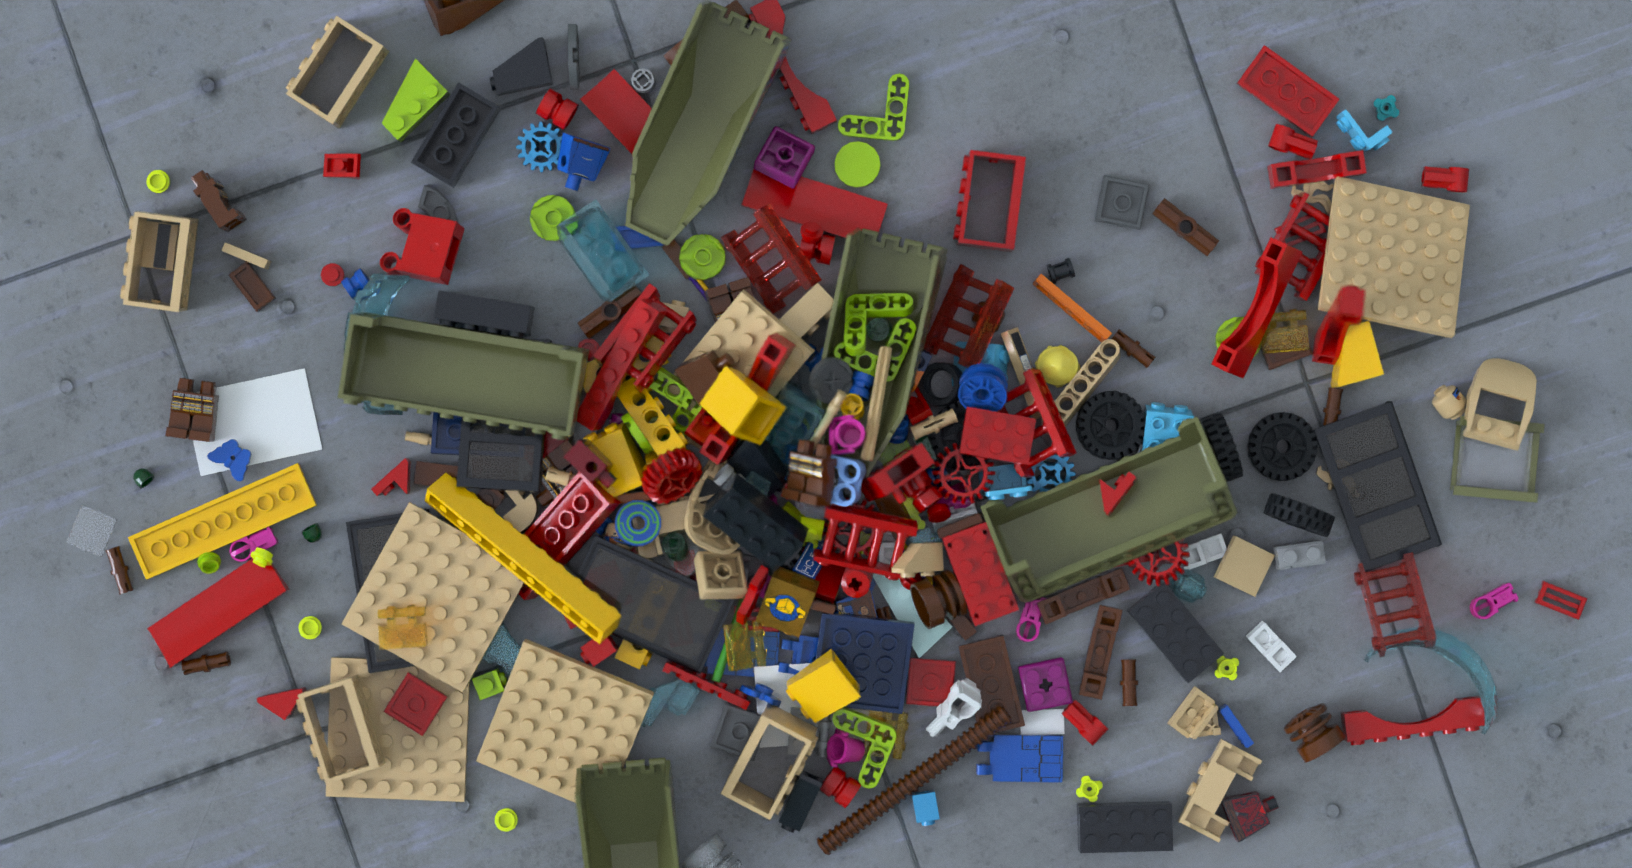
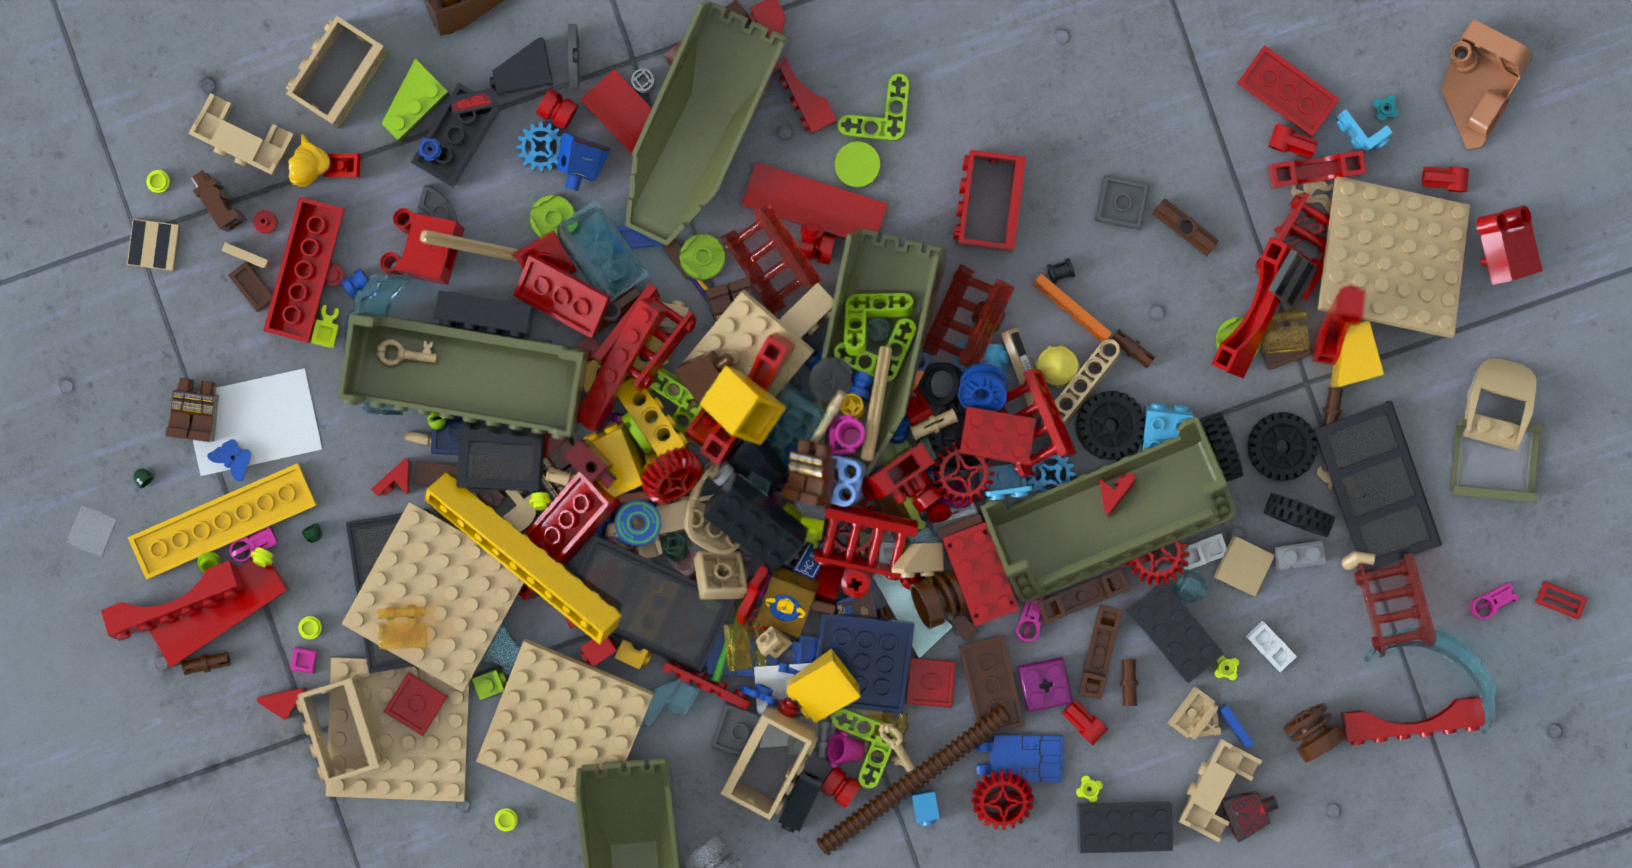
(119, 570): reddish brown pin -> none
(183, 262): tan hose -> none
(217, 583): none -> red arch
(232, 140): none -> tan bracket
(270, 222): none -> red tile
(304, 269): none -> red arch
(304, 660): none -> dark pink tile
(307, 163): none -> yellow hair
(324, 331): none -> neon yellow plate
(425, 144): none -> blue plate
(425, 356): none -> tan piece
(438, 424): none -> lime hinge
(468, 245): none -> tan axle
(472, 101): none -> sticker
(540, 501): none -> neon yellow plate
(548, 248): none -> red tile
(562, 296): none -> red plate
(773, 642): none -> tan bracket
(780, 144): magenta brick -> none
(788, 707): none -> red plate
(896, 744): none -> tan piece
(950, 715): white piece -> none
(1003, 818): none -> red gear
(1043, 722): white sticker -> none
(1292, 278): none -> tile
(1352, 560): none -> tan arm
(1449, 402): tan head -> none
(1481, 82): none -> nougat panel
(1509, 244): none -> red piece

